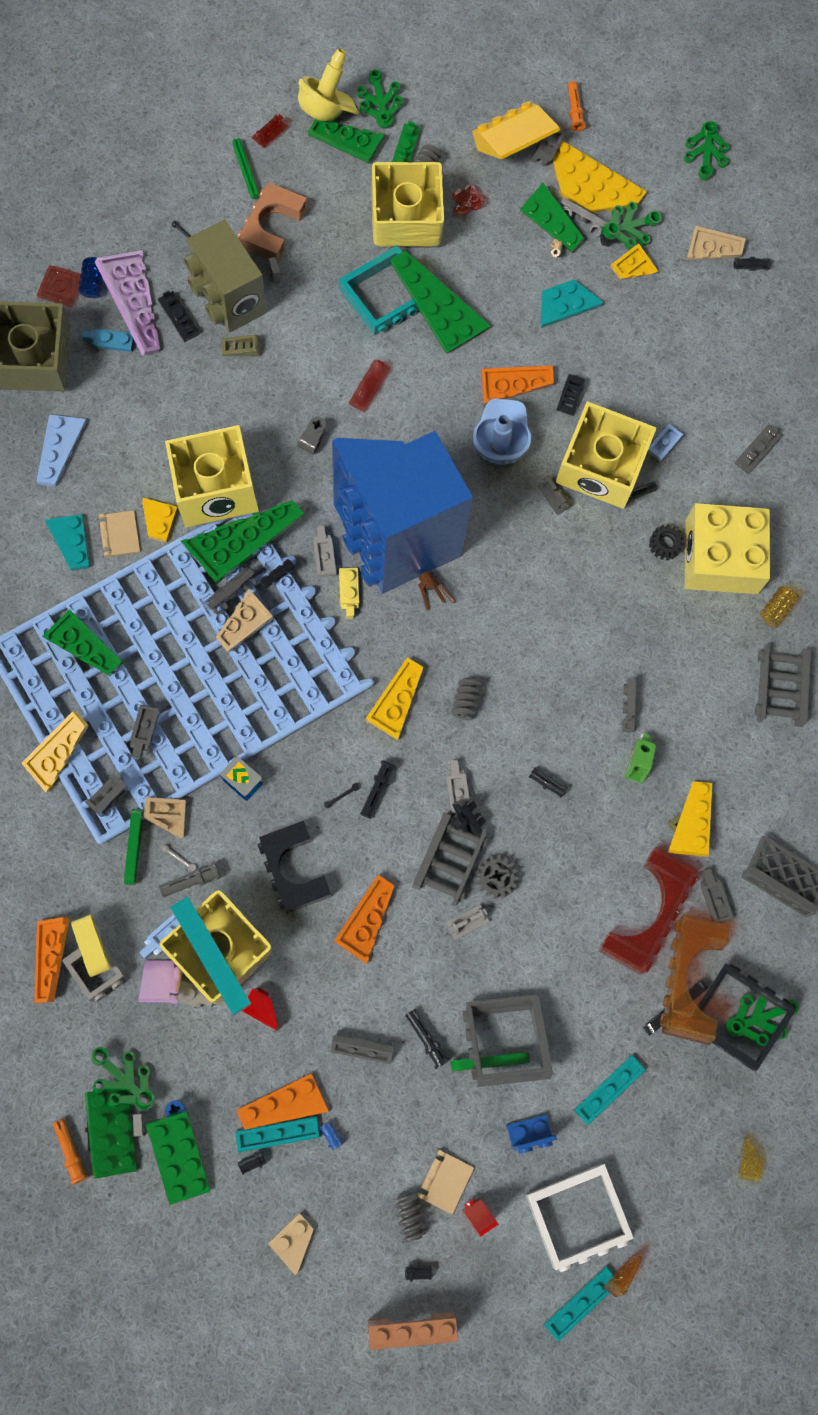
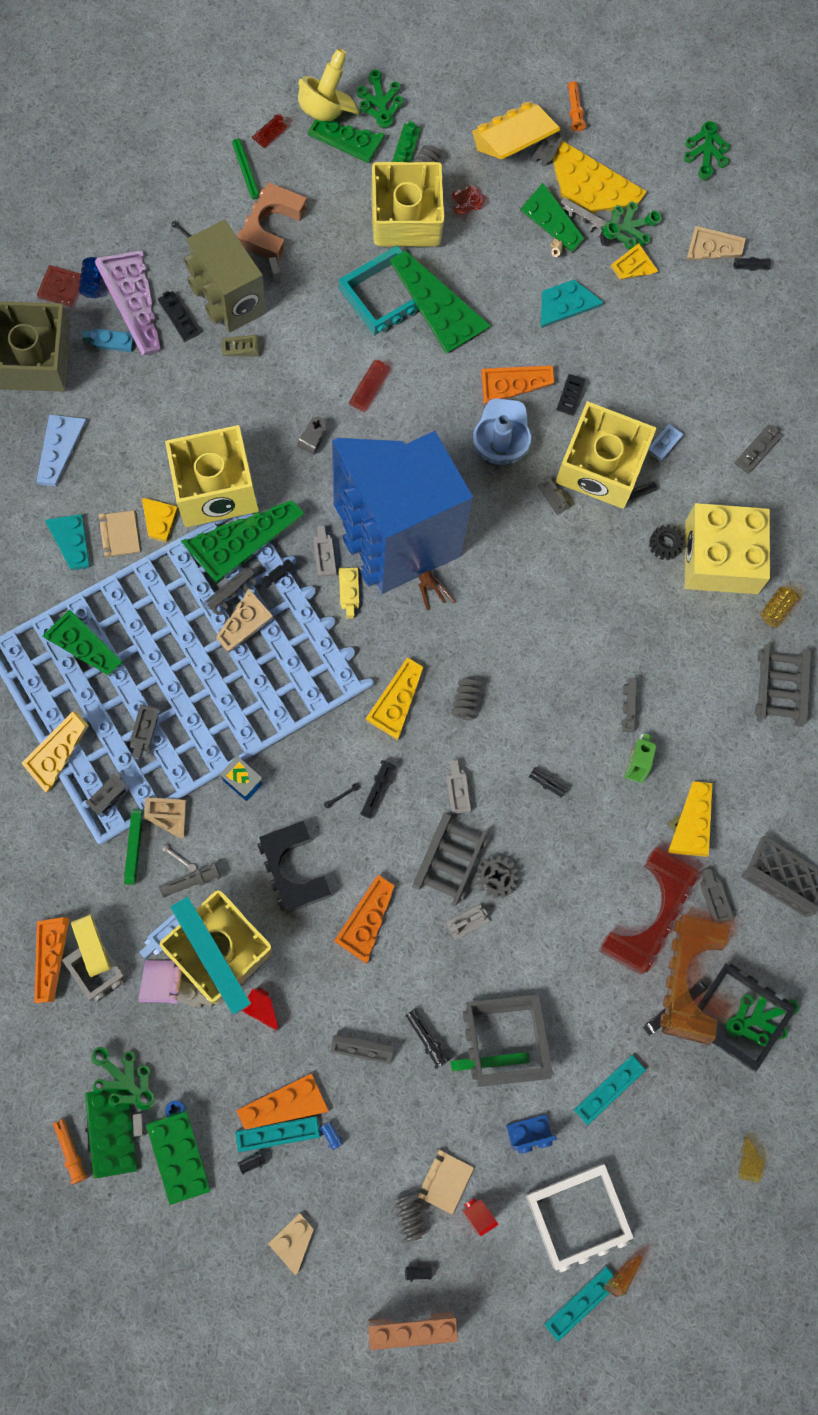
(465, 819): black hips -> none

